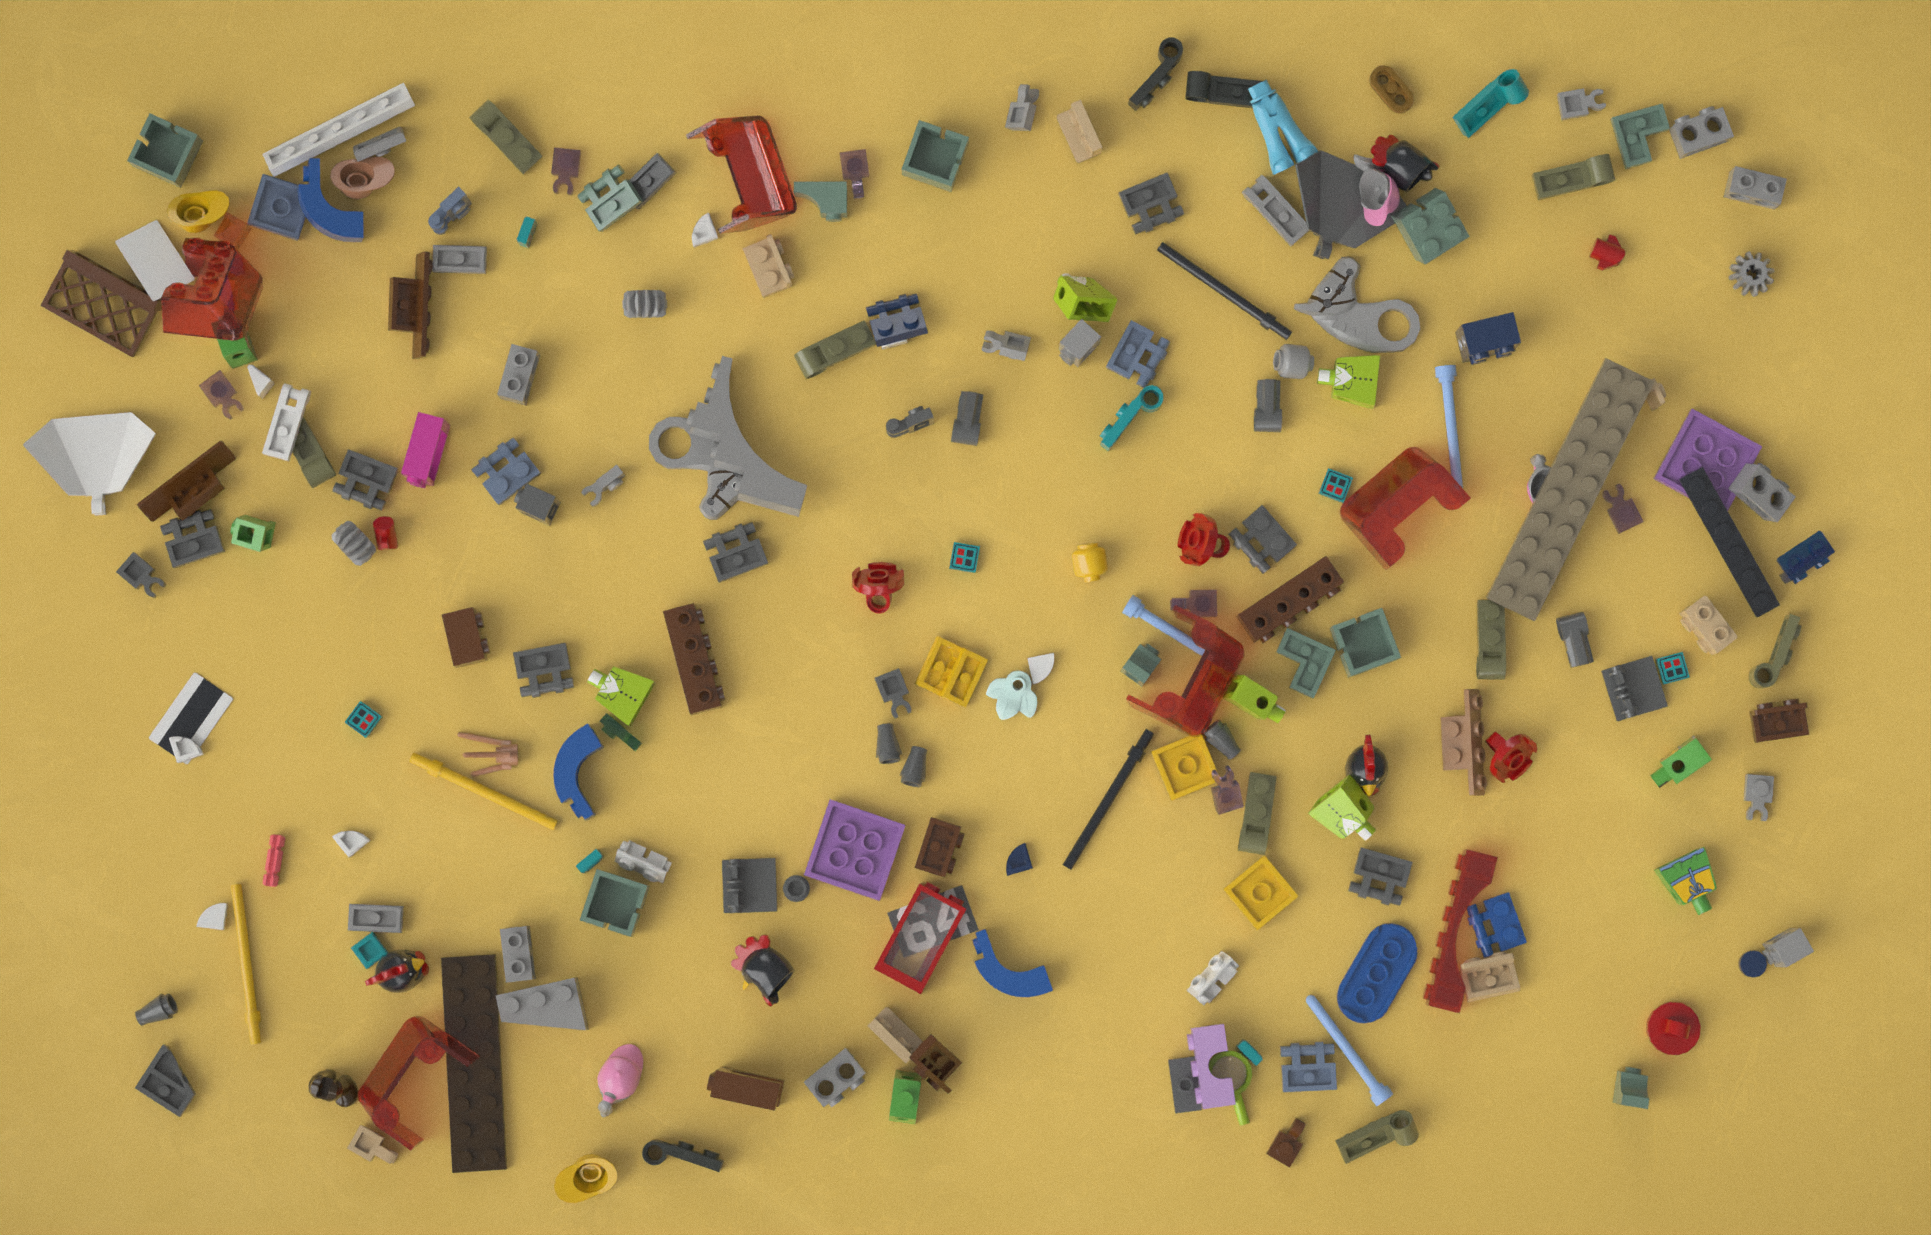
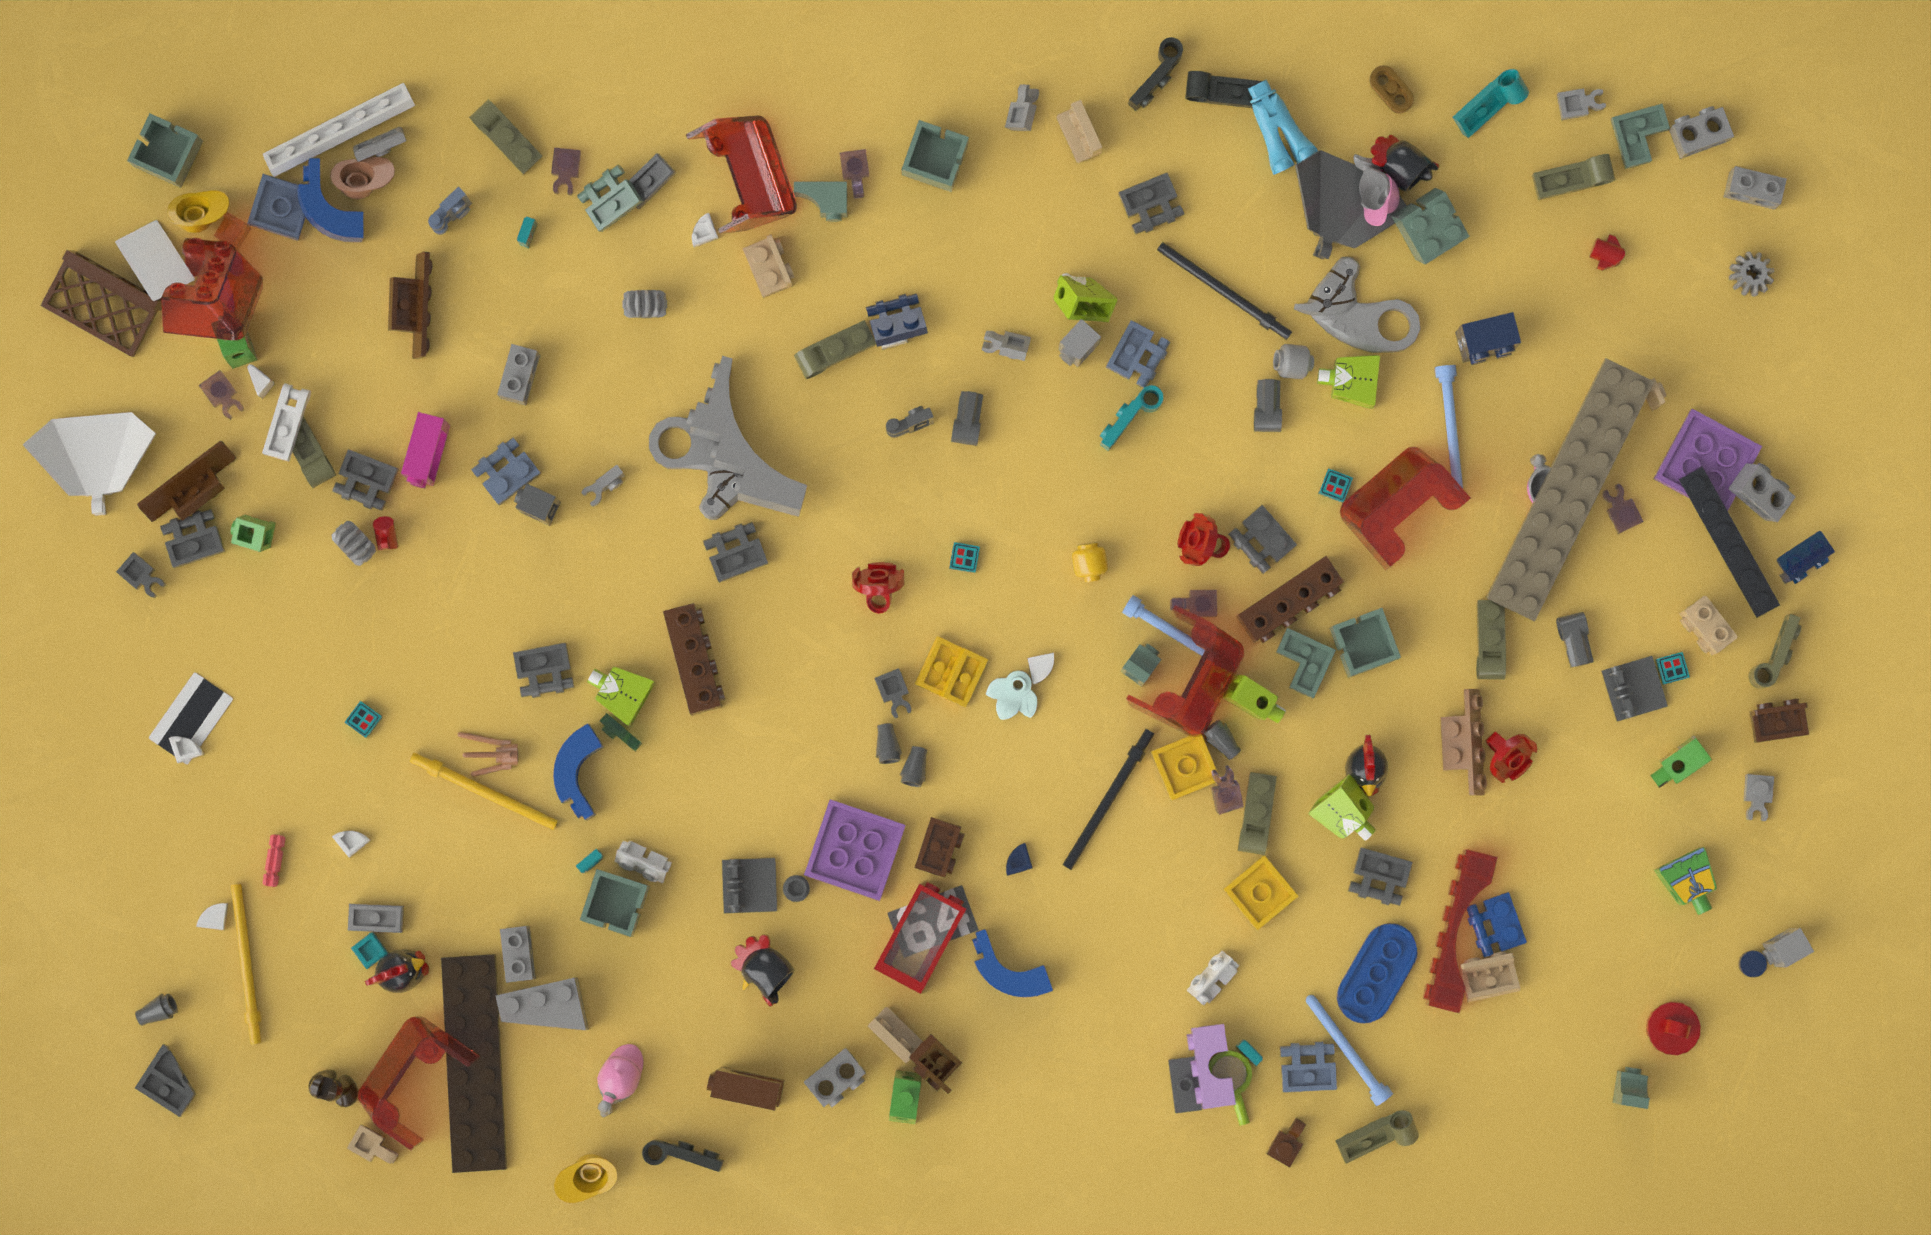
(459, 259): light grey plate -> none
(465, 637): reddish brown brick -> none
(1276, 211): light grey plate -> none

